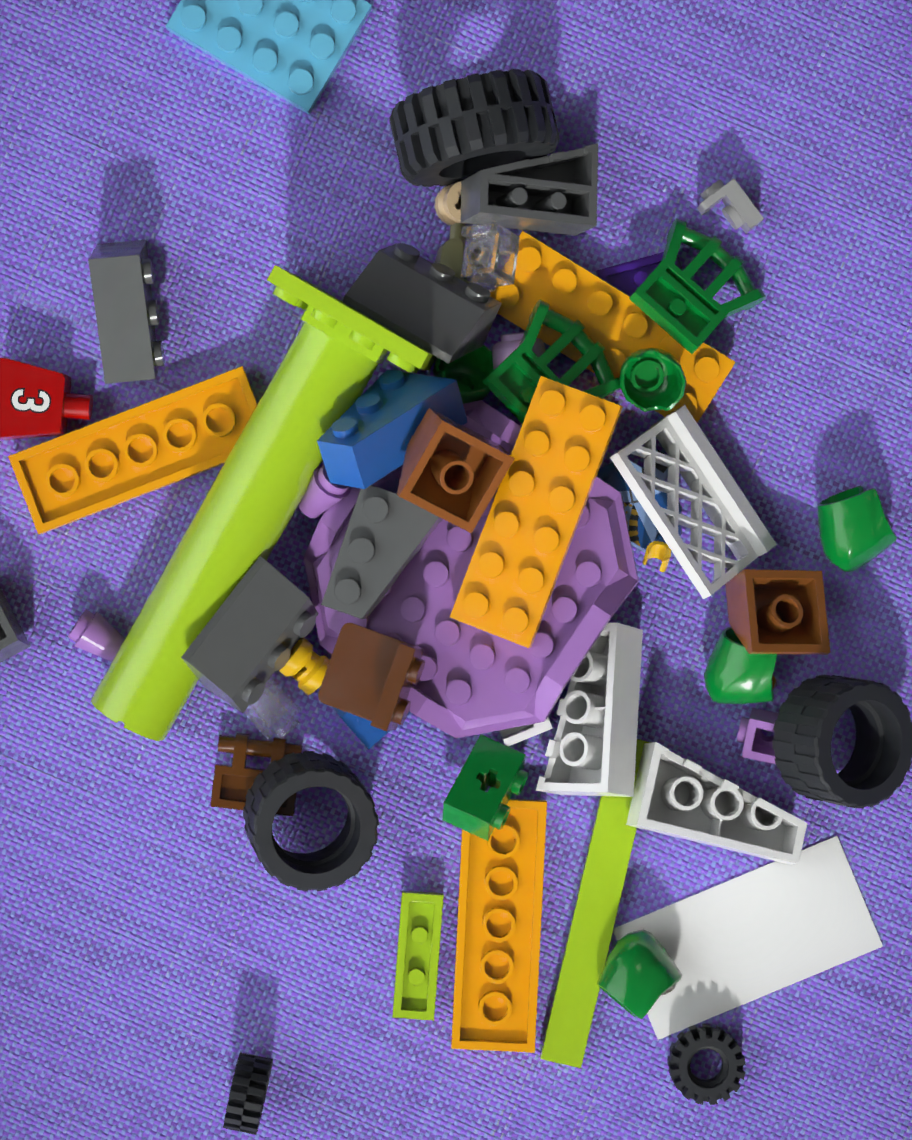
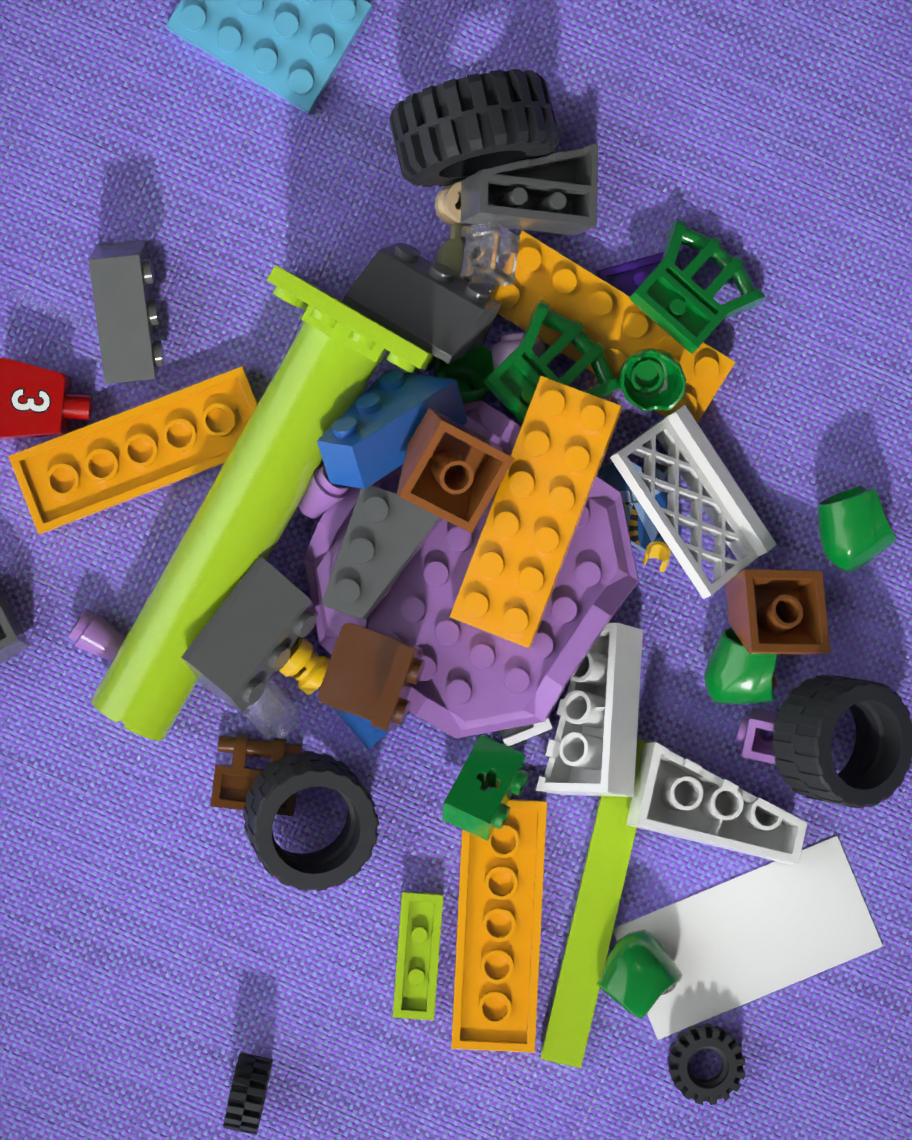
(738, 209): light grey bracket -> none

